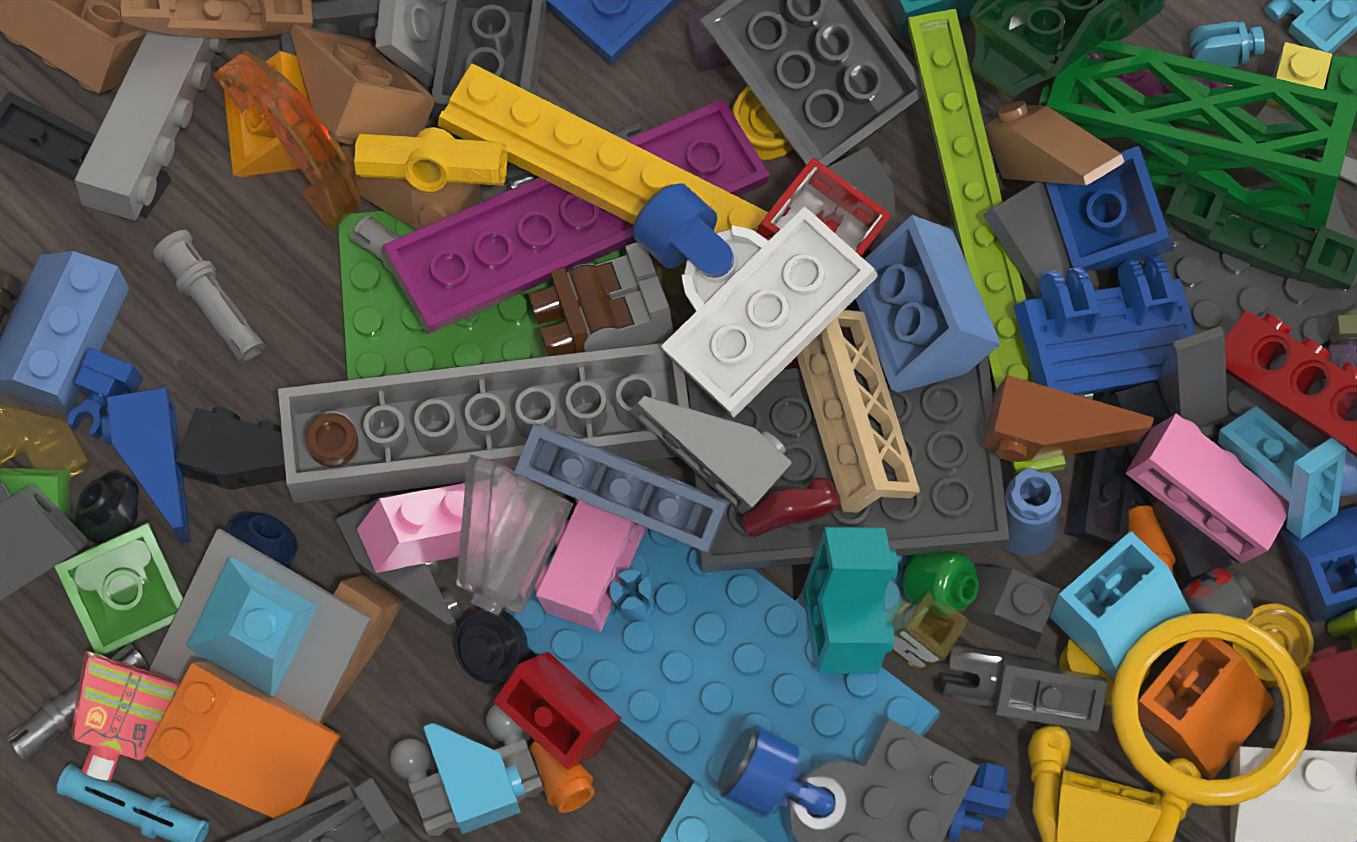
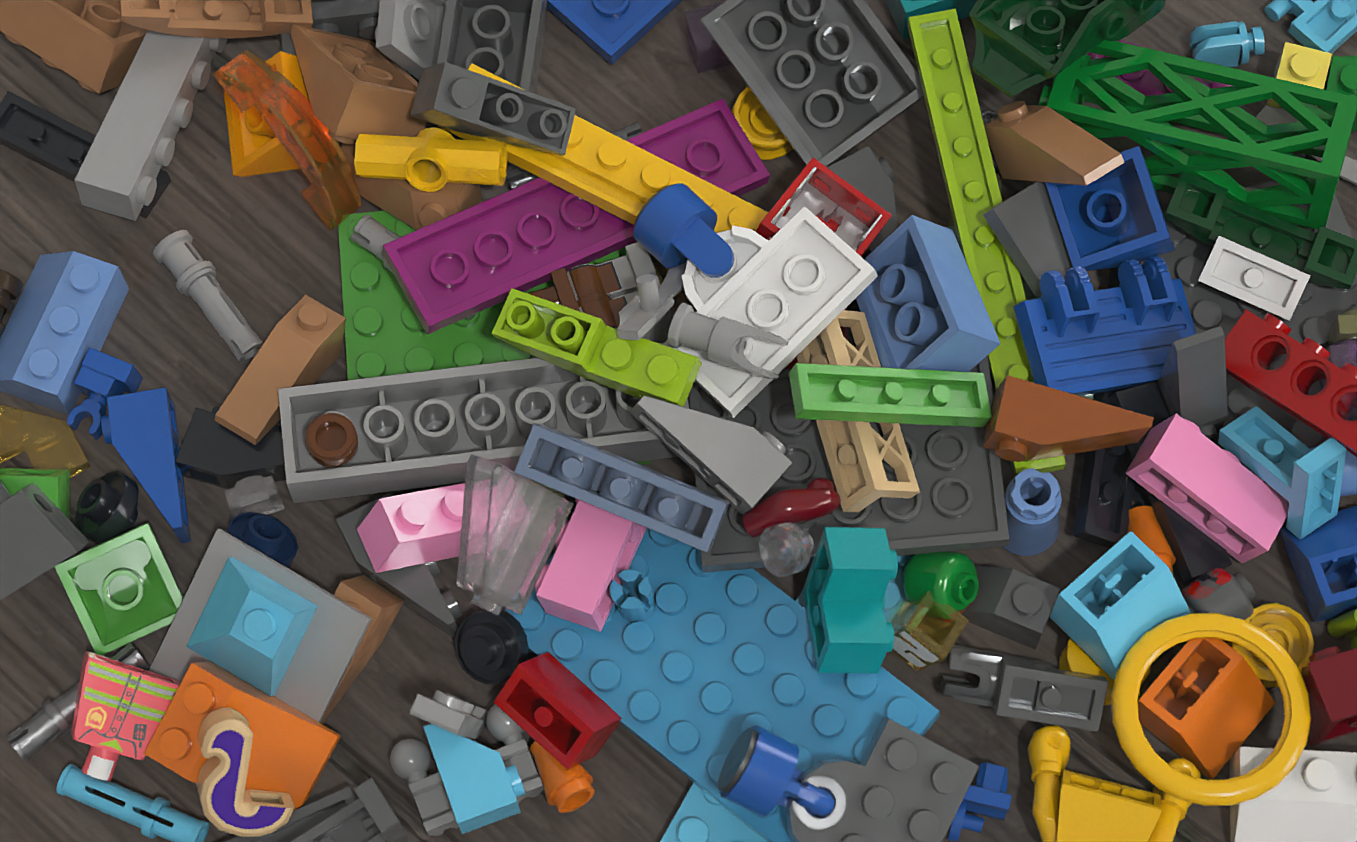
(222, 779): none -> tan animal
(254, 495): none -> clear plate
(292, 356): none -> medium nougat slope
(451, 714): none -> light grey hinge
(491, 109): none -> dark grey slope
(594, 350): none -> lime slope
(650, 304): none -> light grey piece
(720, 339): none -> light grey piece
(785, 549): none -> clear tile
(889, 395): none -> bright green plate
(1254, 278): none -> white plate

